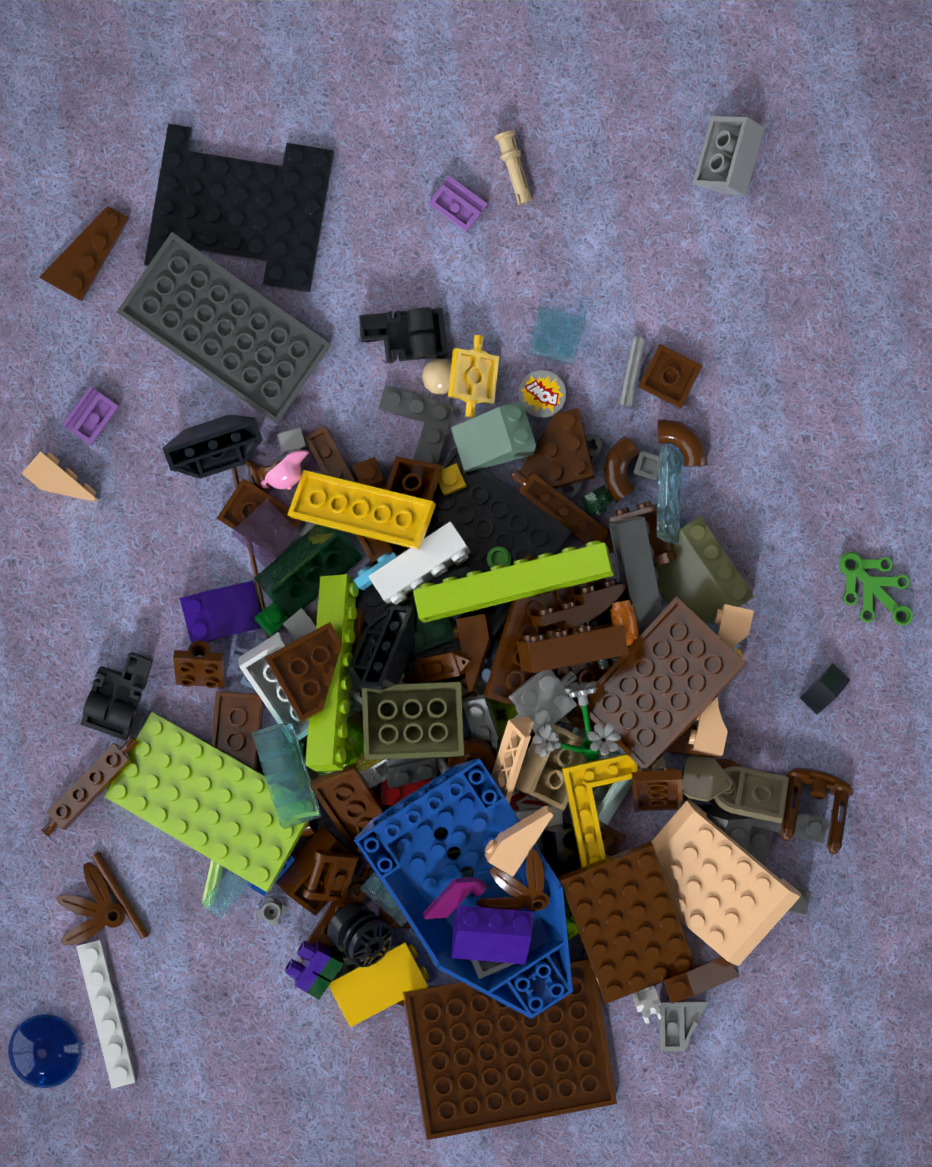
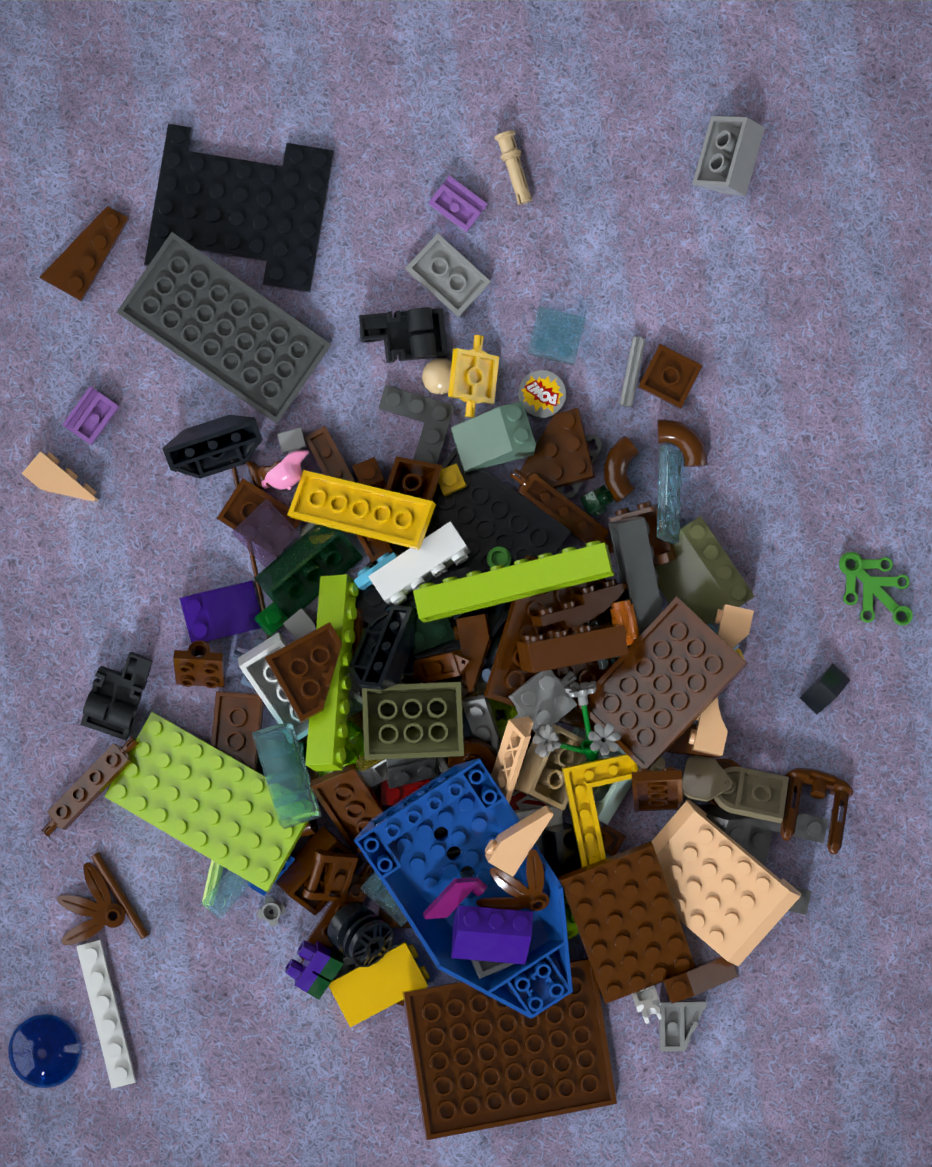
(448, 275): none -> light grey plate
(647, 466): light grey plate -> none

